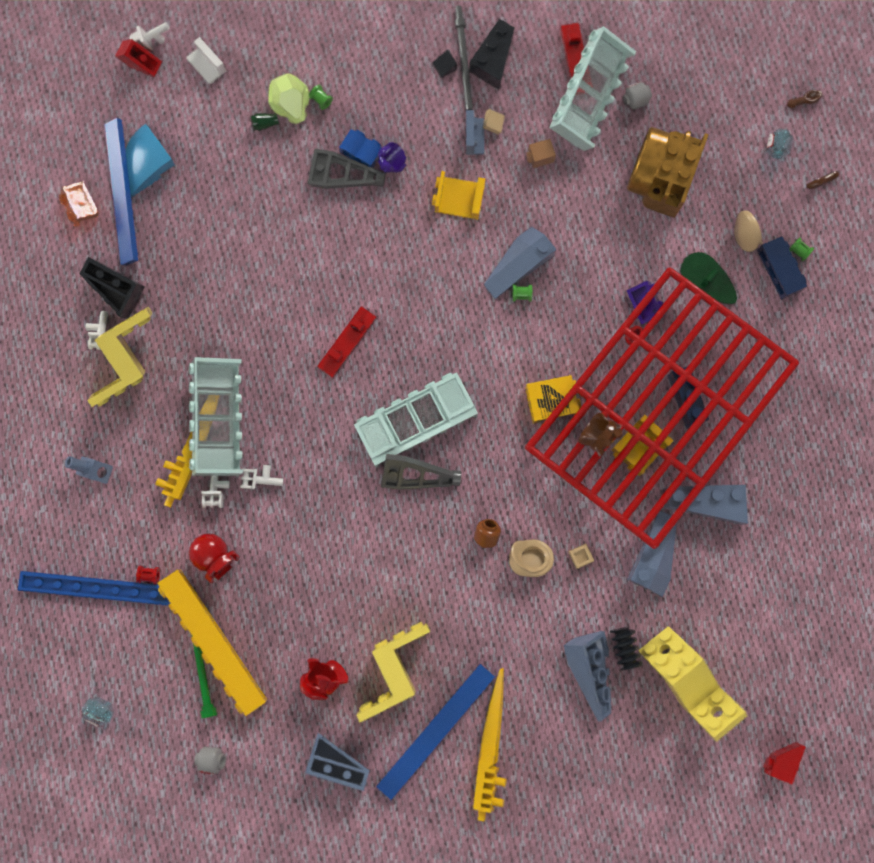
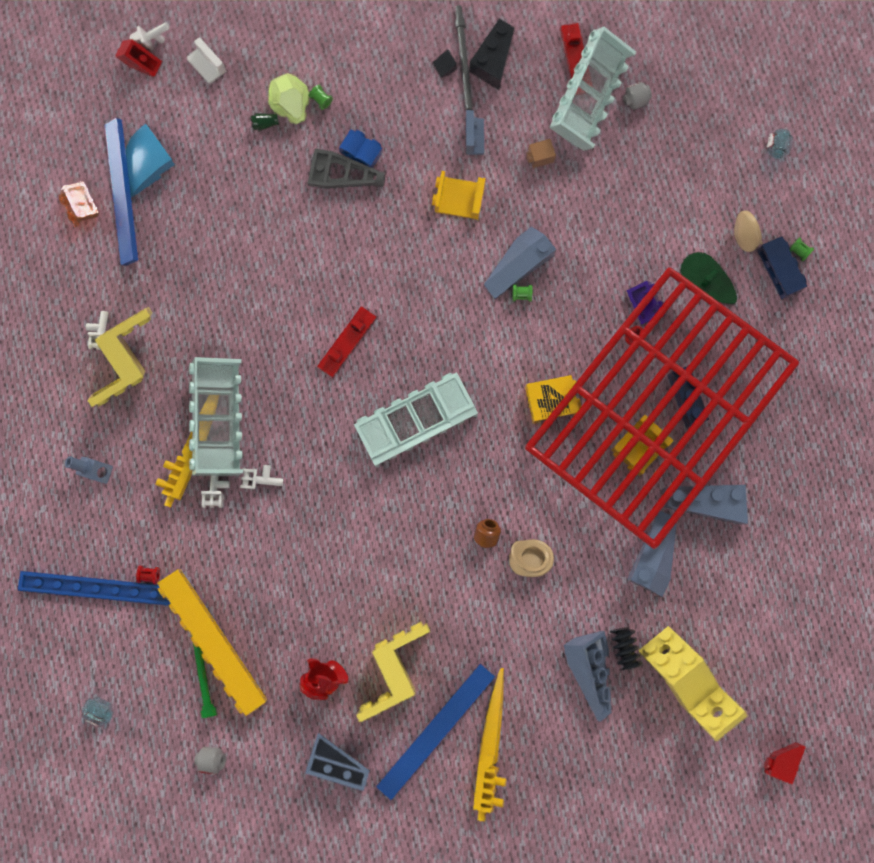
(113, 286): black wedge -> none
(211, 555): red tile -> none
(392, 158): dark purple hair -> none
(396, 464): dark grey plate -> none
(493, 121): tan tile -> none
(581, 556): tan tile -> none
(600, 433): reddish brown hair -> none
(666, 169): pearl gold brick -> none
(809, 97): reddish brown piece -> none
(822, 180): reddish brown piece -> none

